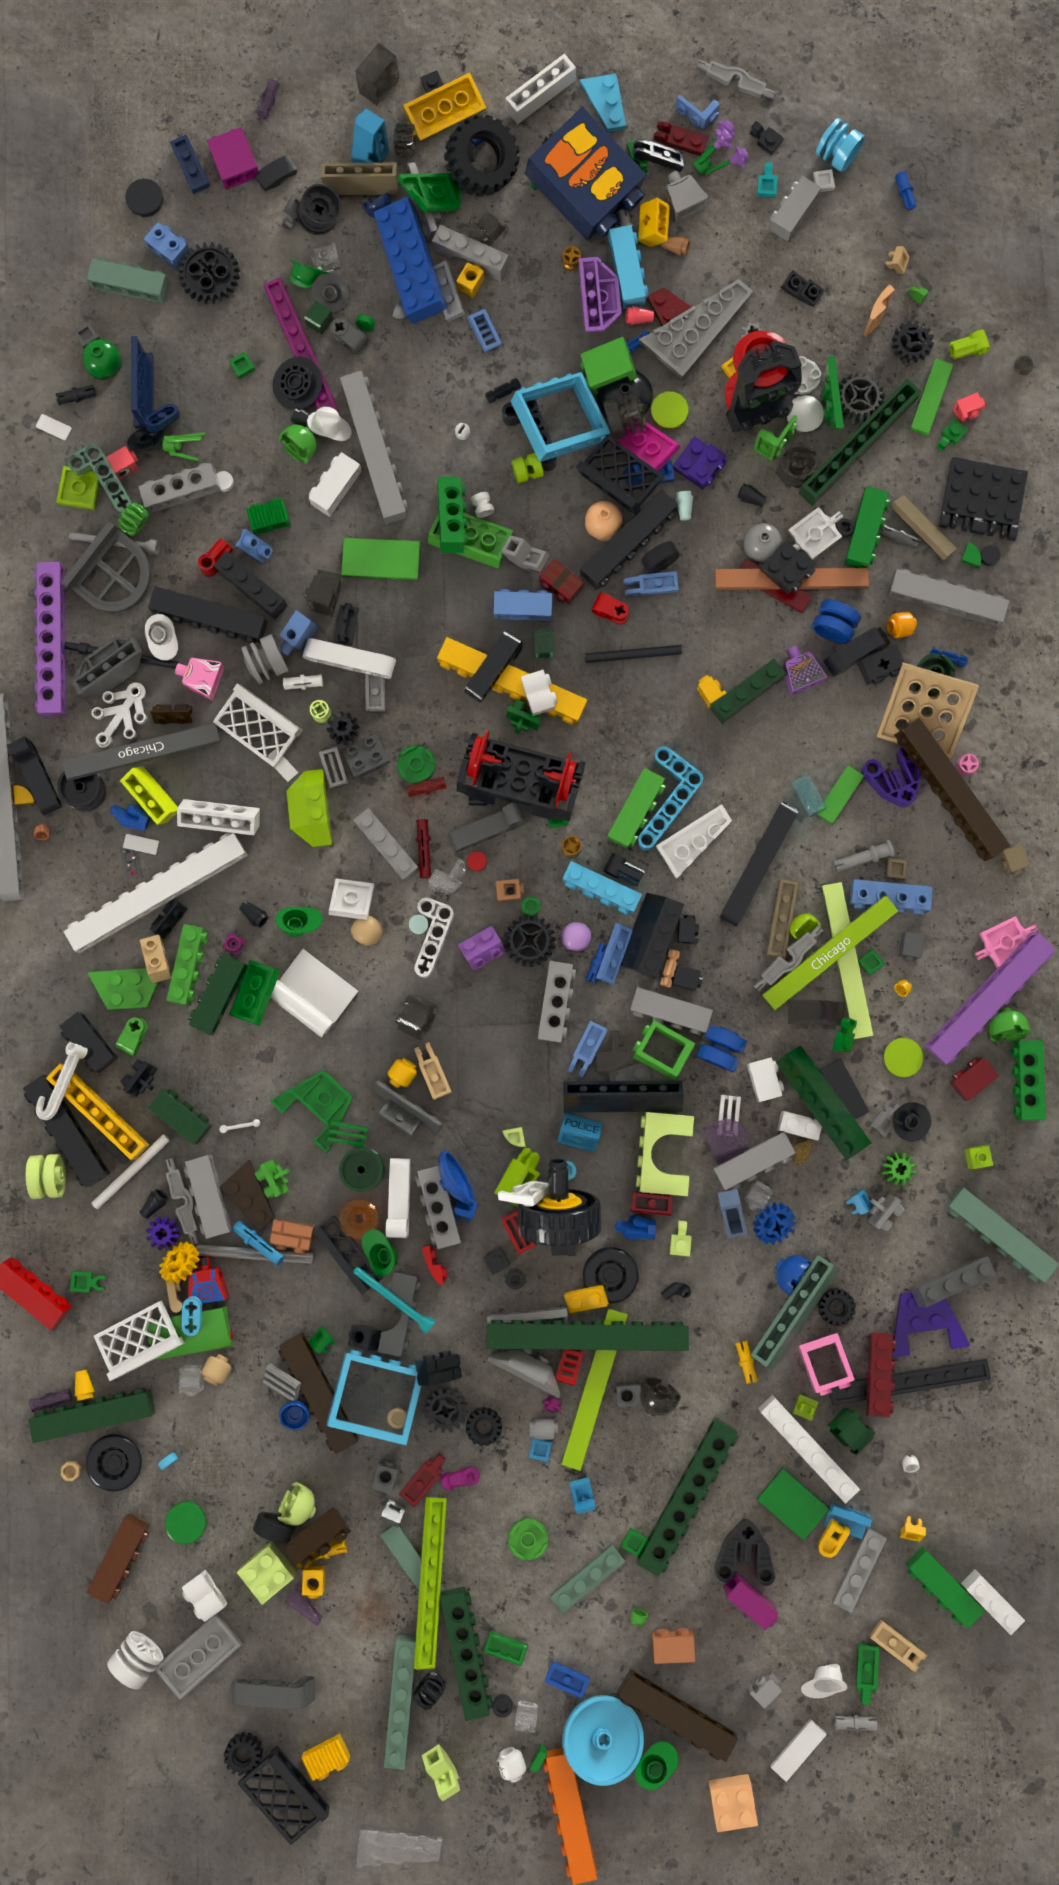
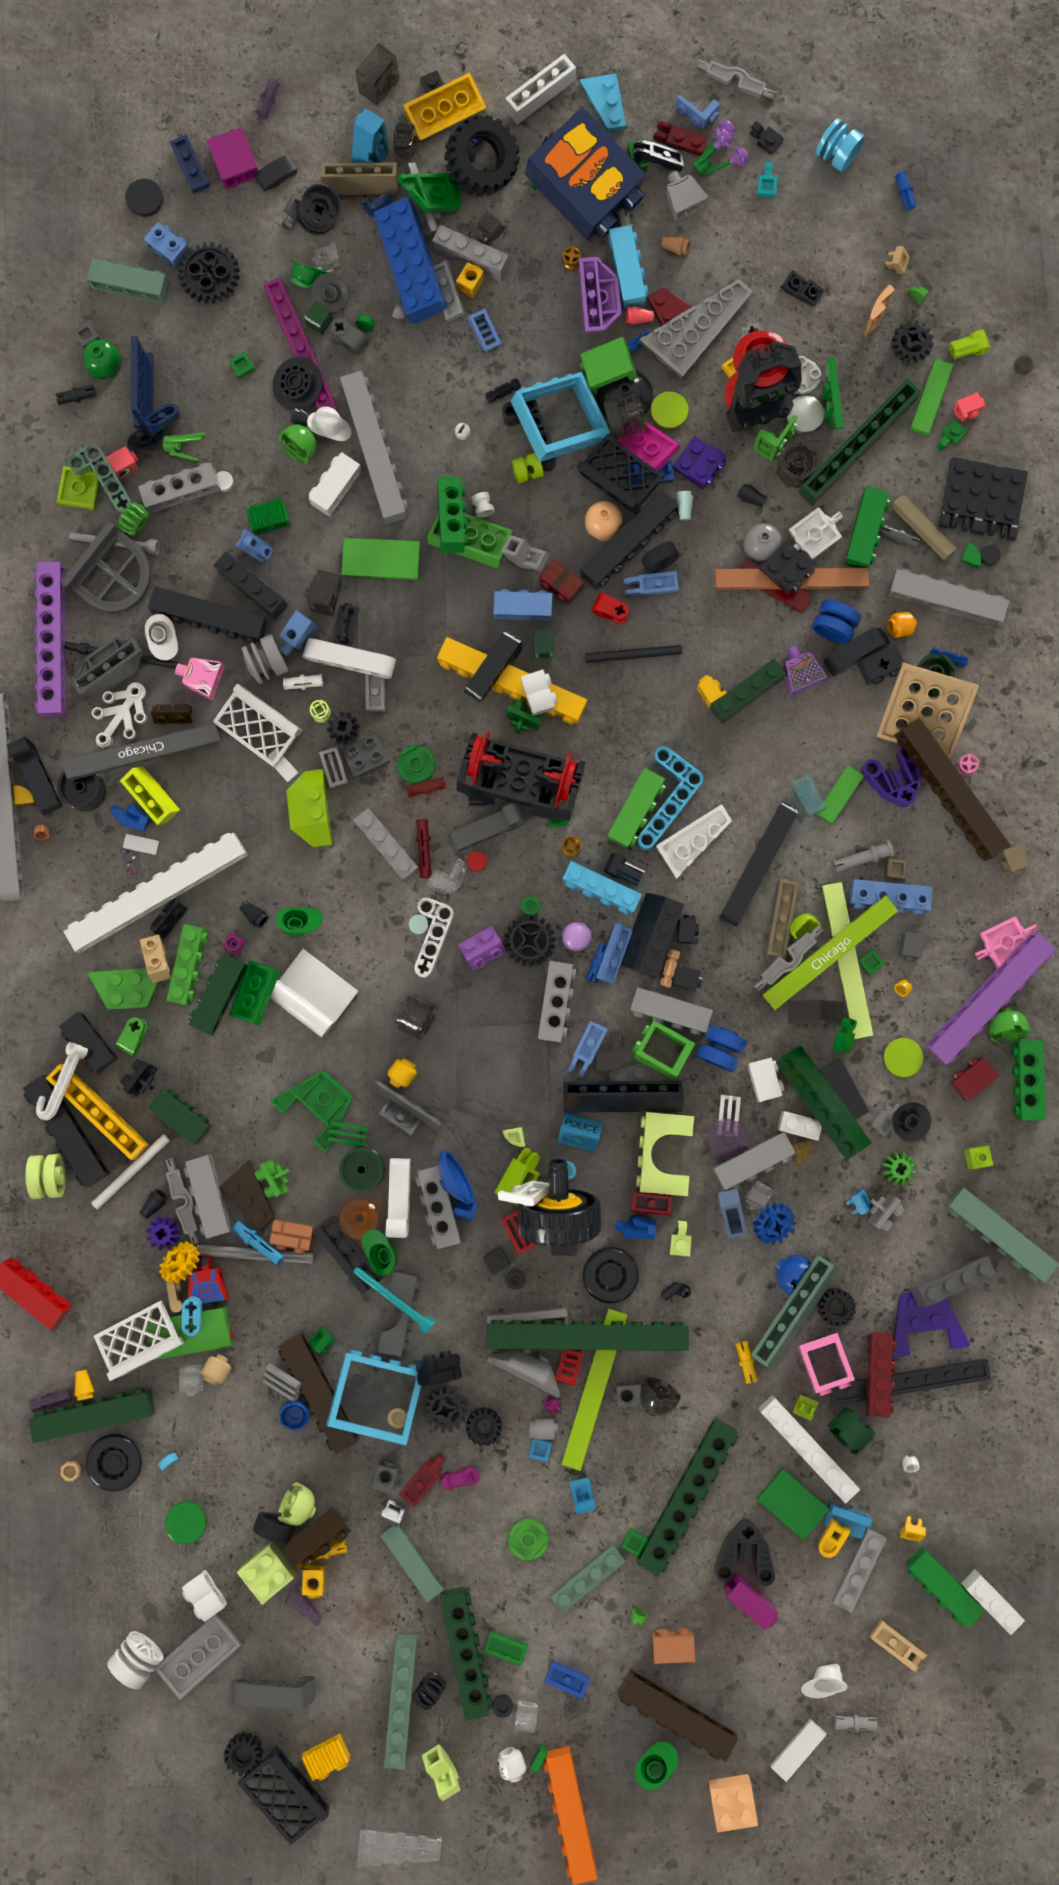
(53, 427): white sticker -> none
(83, 1282): green plate -> none
(118, 1558): reddish brown brick -> none
(213, 556): red piece -> none
(218, 817): white brick -> none
(223, 1129): white hinge -> none
(351, 899): white tile -> none
(367, 931): tan hair -> none
(371, 1337): black brick -> none
(430, 1583): lime tile -> none
(433, 1073): tan hinge -> none
(437, 1271): red slope -> none
(504, 885): medium nougat brick -> none
(586, 1299): yellow plate -> none
(603, 1740): medium azure dish -> none
(653, 222): yellow brick -> none
(765, 1689): light grey brick -> none
(794, 208): light grey brick -> none
(824, 179): white tile -> none
(849, 523): black bush -> none
(867, 1671): green hinge -> none
(868, 387): dark grey gear -> none

